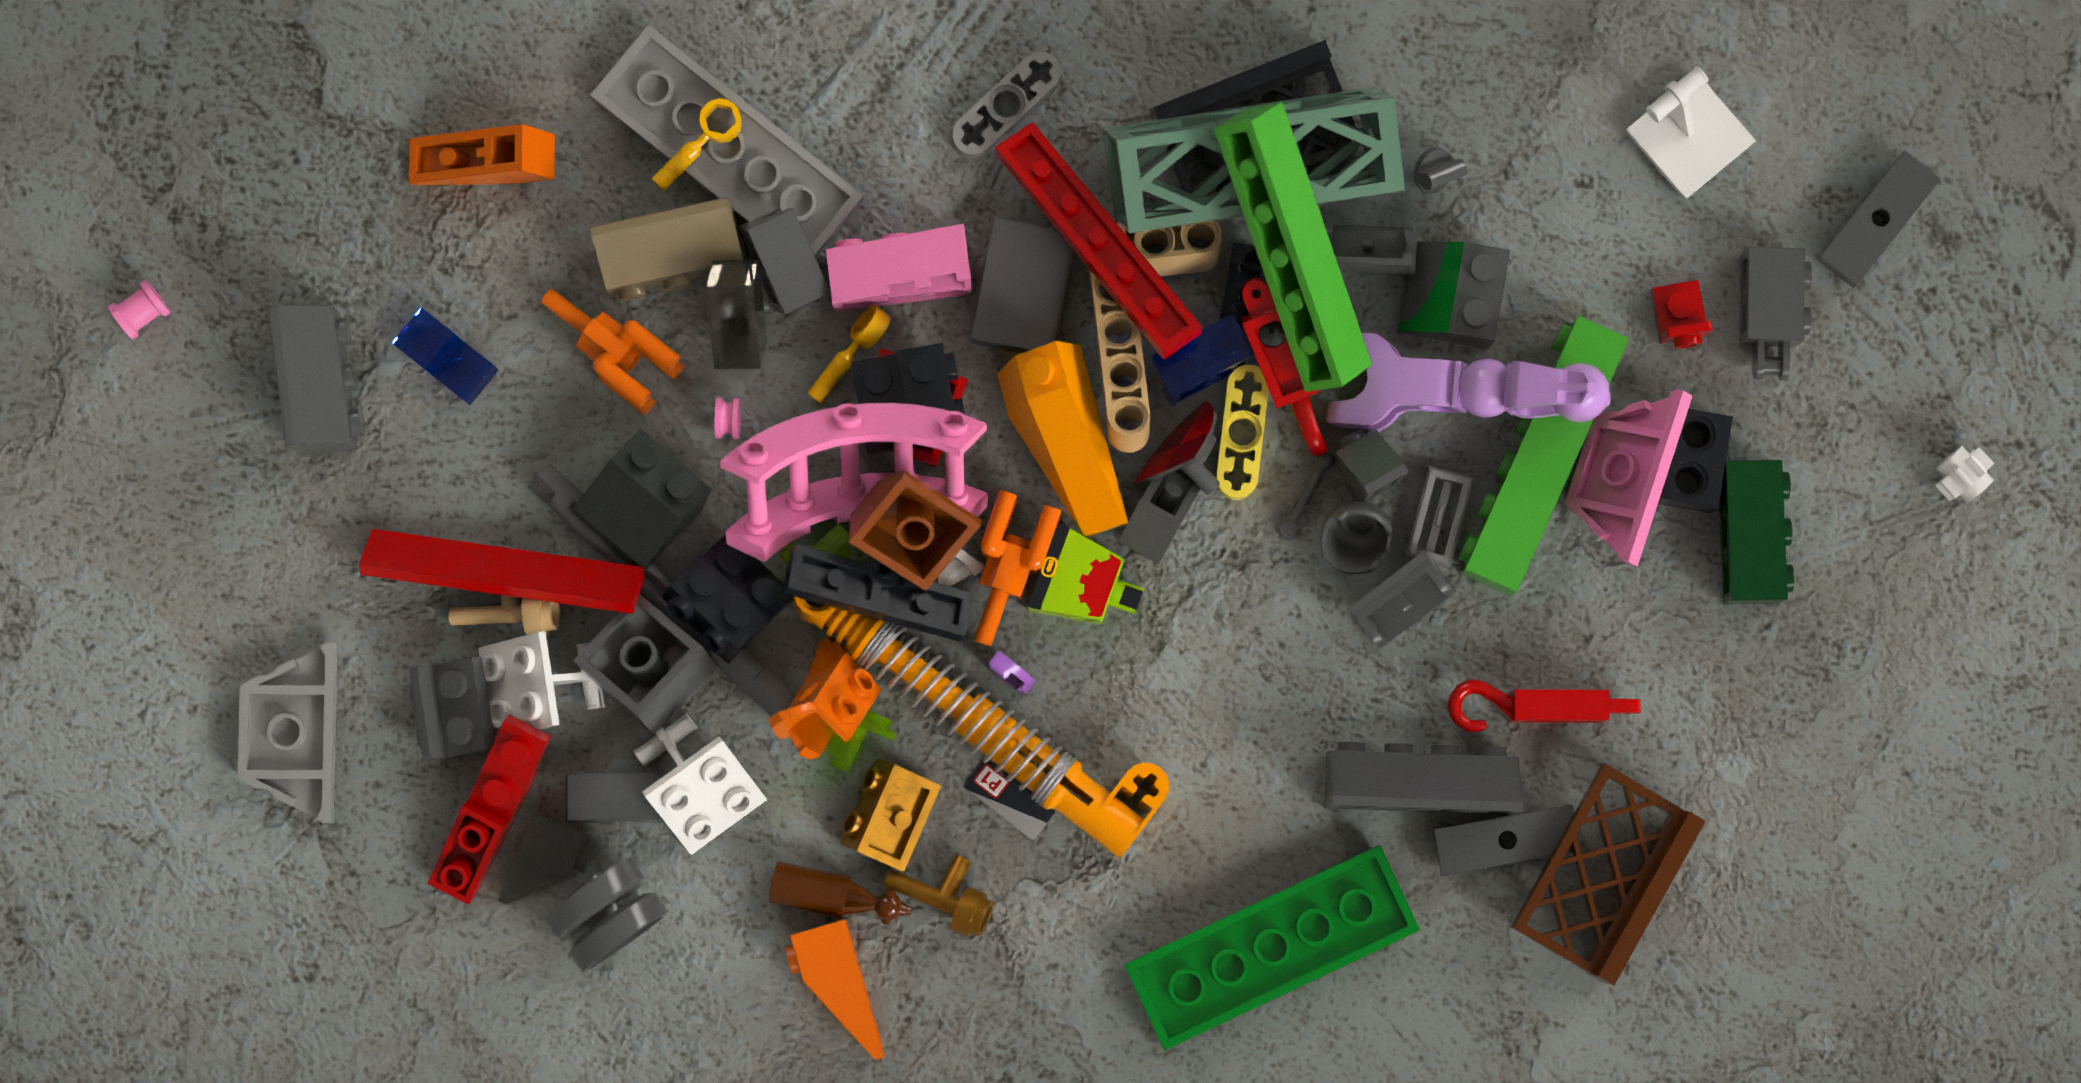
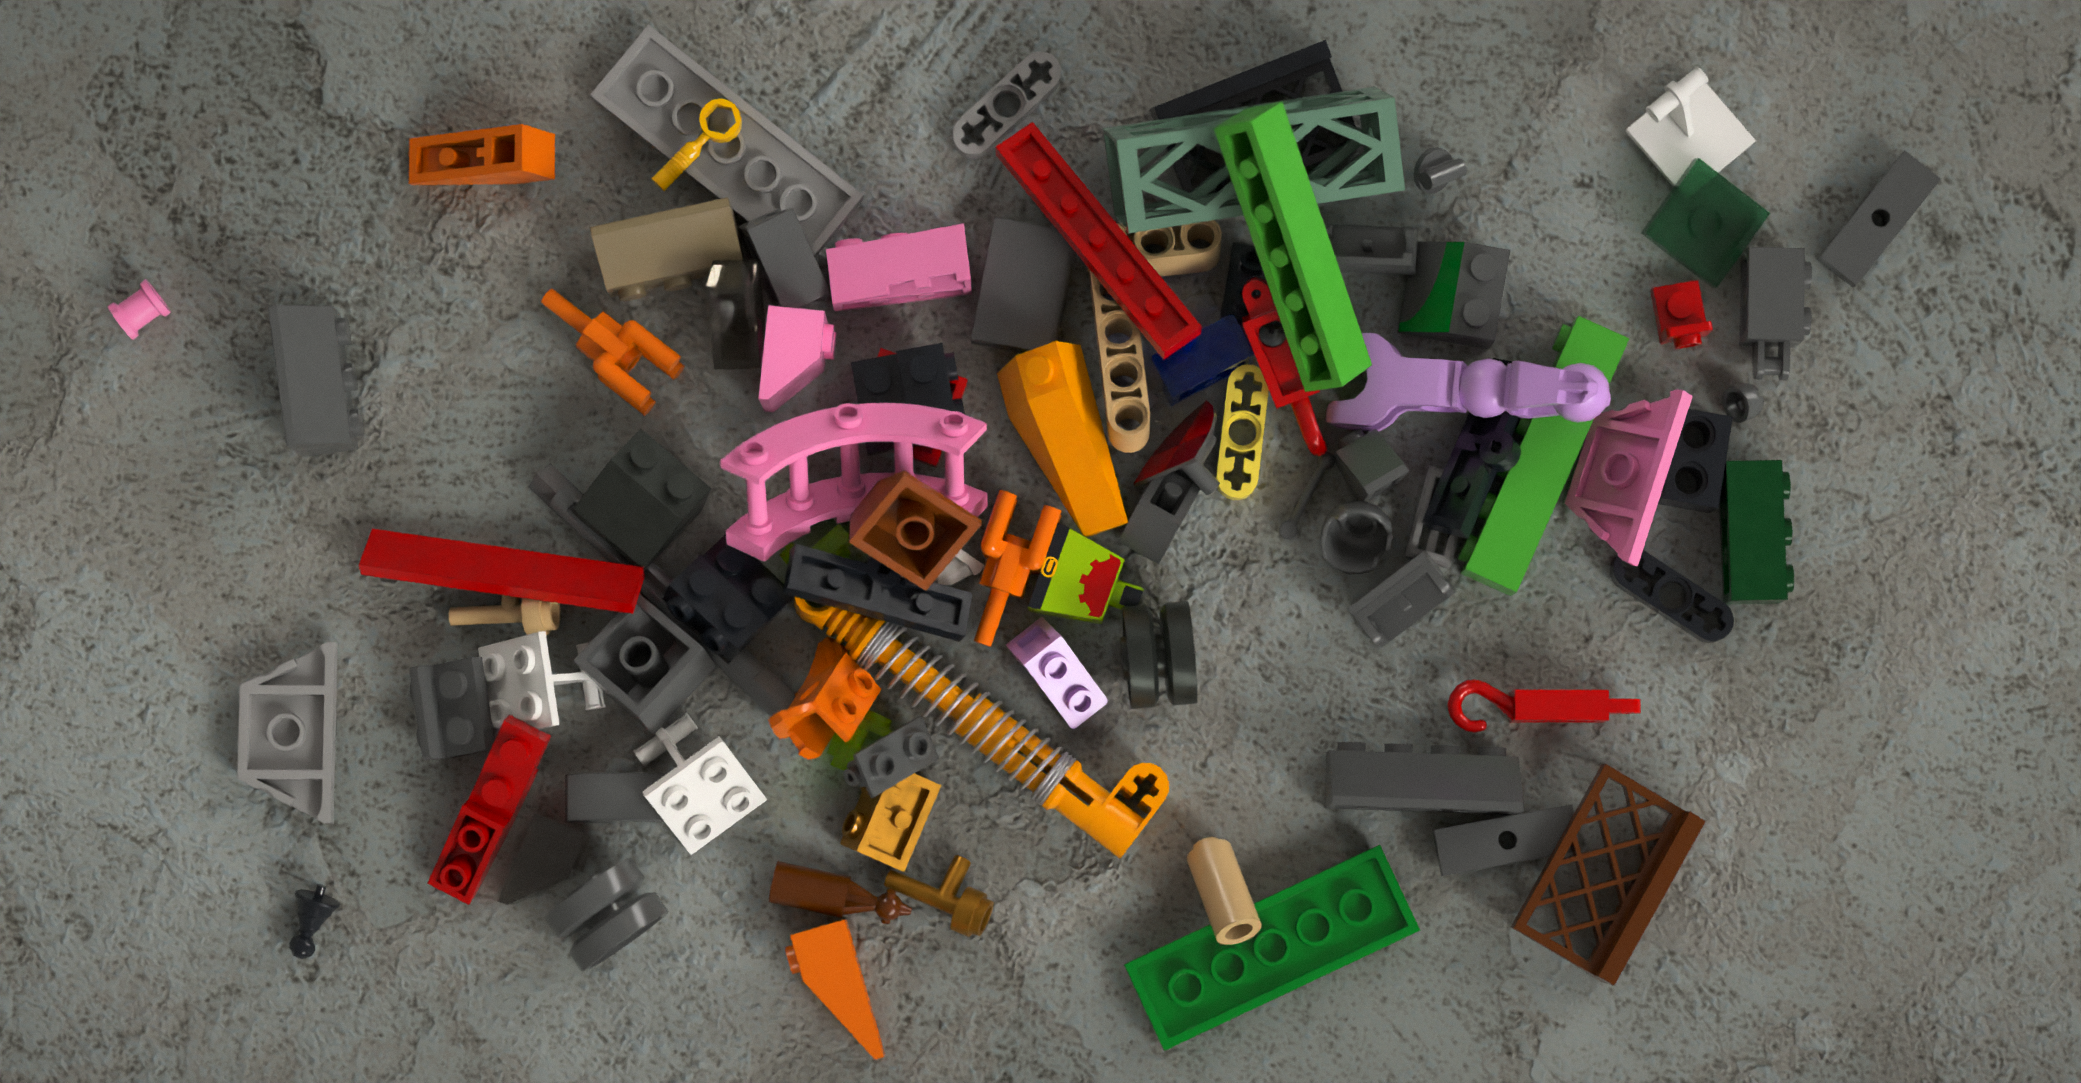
(313, 911): none -> black piece
(445, 356): clear blue slope -> none
(727, 418): bright pink bush -> none
(793, 353): none -> bright pink slope
(864, 333): yellow piece -> none
(892, 758): none -> dark grey hinge
(1007, 800): sticker -> none
(1011, 673): medium lavender tile -> none
(1057, 672): none -> bracket
(1158, 655): none -> pearl dark grey wheel
(1223, 891): none -> tan brick
(1479, 453): none -> black hinge
(1695, 623): none -> black beam
(1705, 223): none -> clear green tile
(1732, 402): none -> dark grey hinge
(1964, 474): white gear -> none

